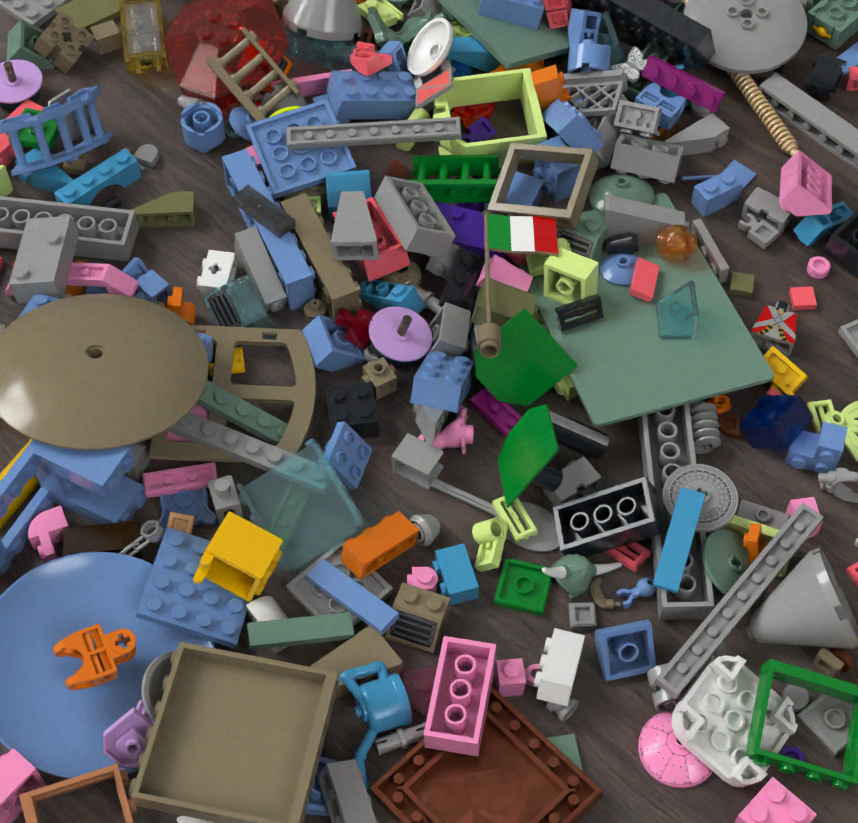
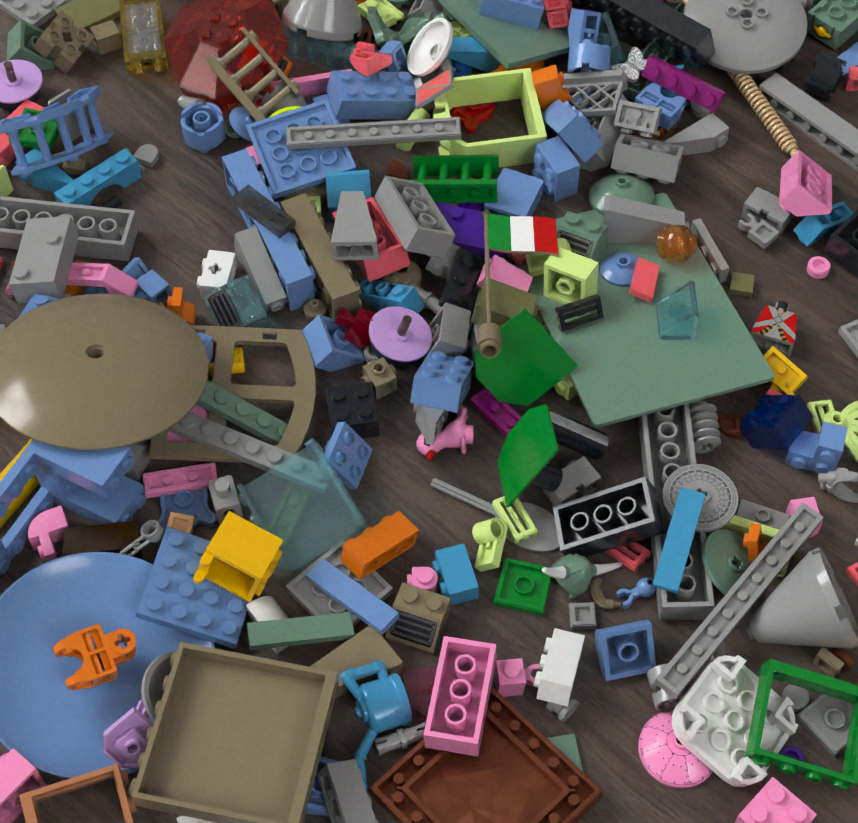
(168, 211): olive slope -> none
(417, 461): light grey piece -> none
(428, 528): light grey cone -> none
(479, 131): dark purple plate -> none
(565, 218): dark tan window -> none
(623, 244): black cone -> none
(716, 193): medium blue brick -> none
(721, 408): orange plate -> none
(743, 173): medium blue piece -> none
(802, 298): coral tile -> none

